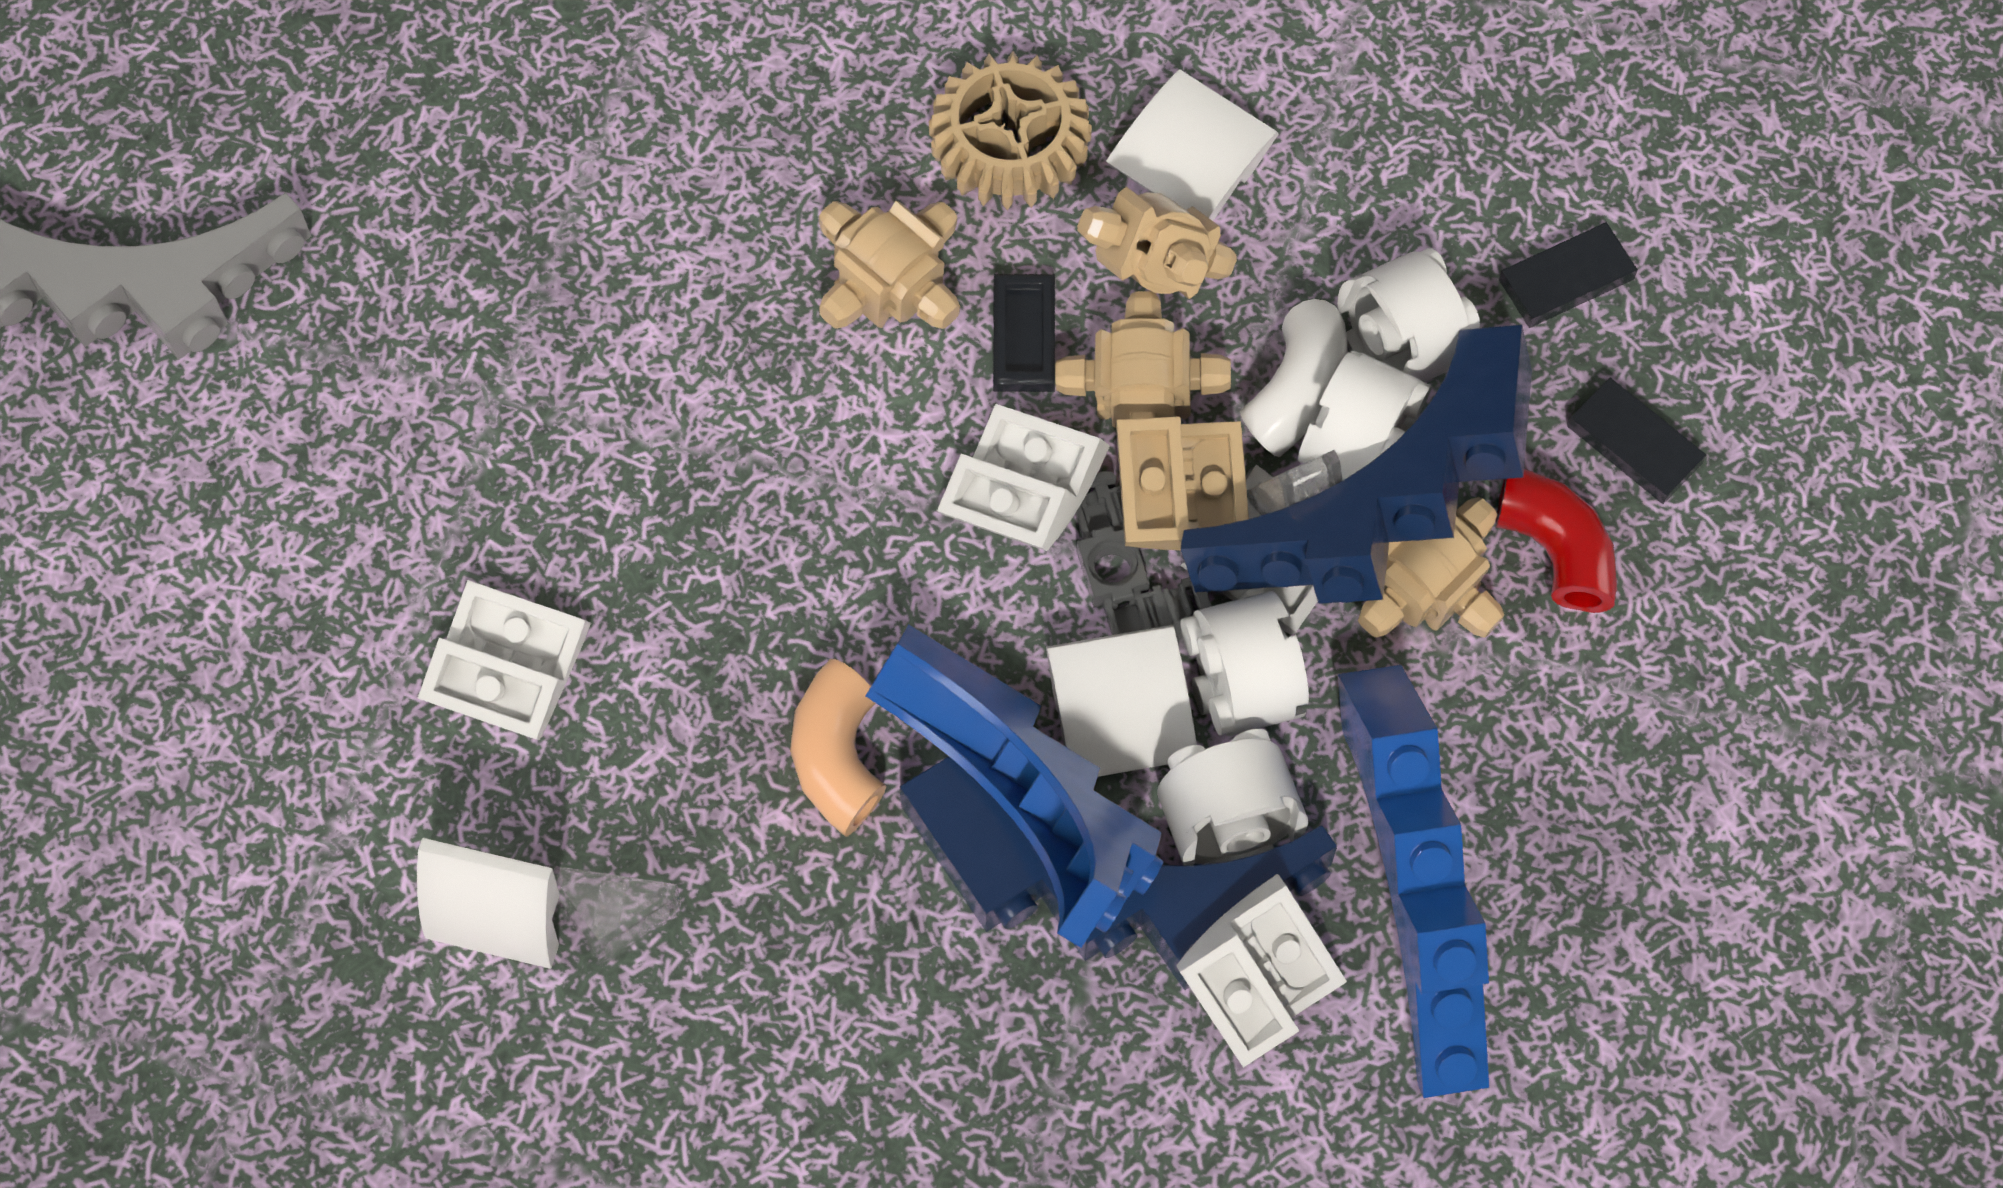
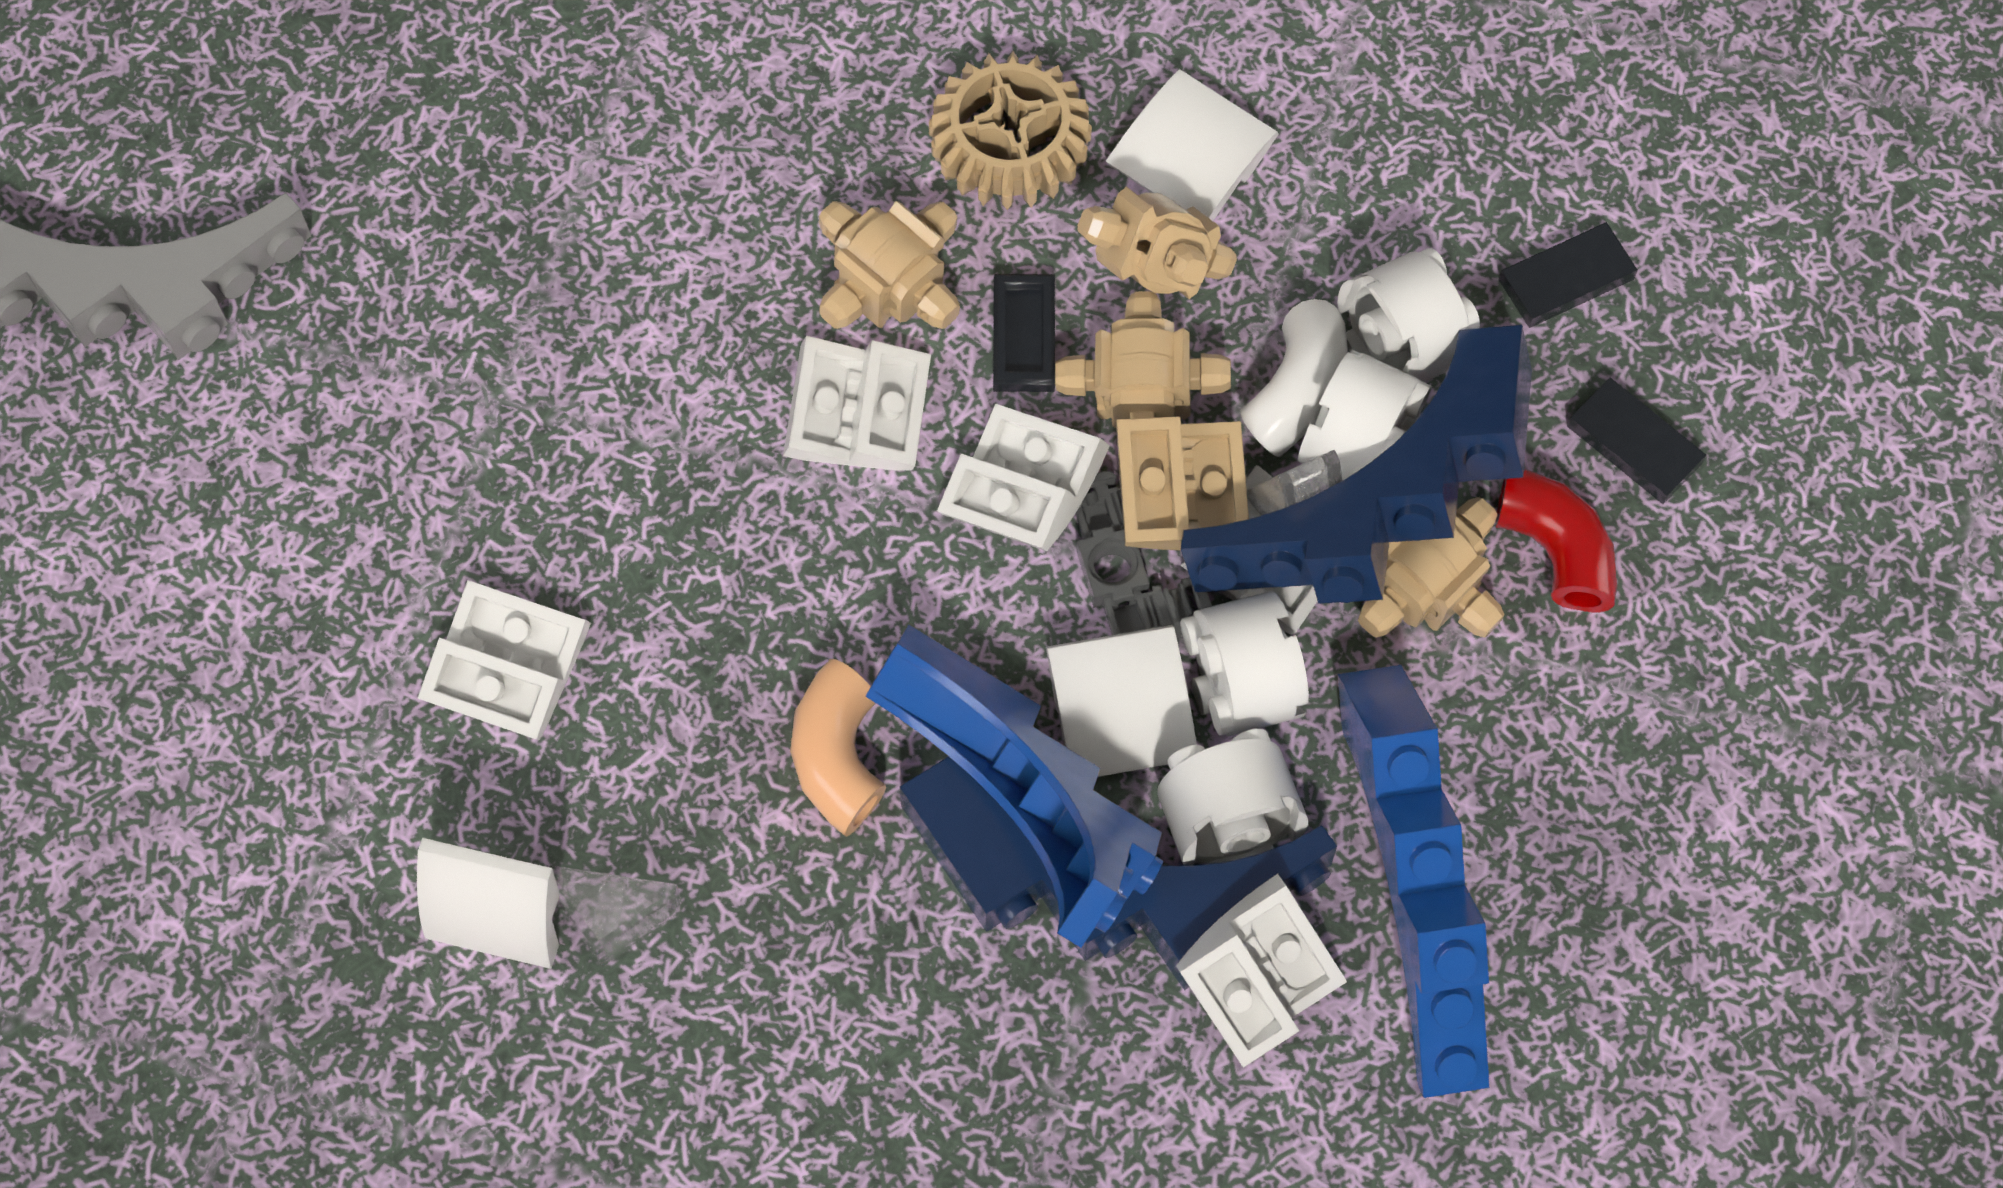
(857, 405): none -> white slope

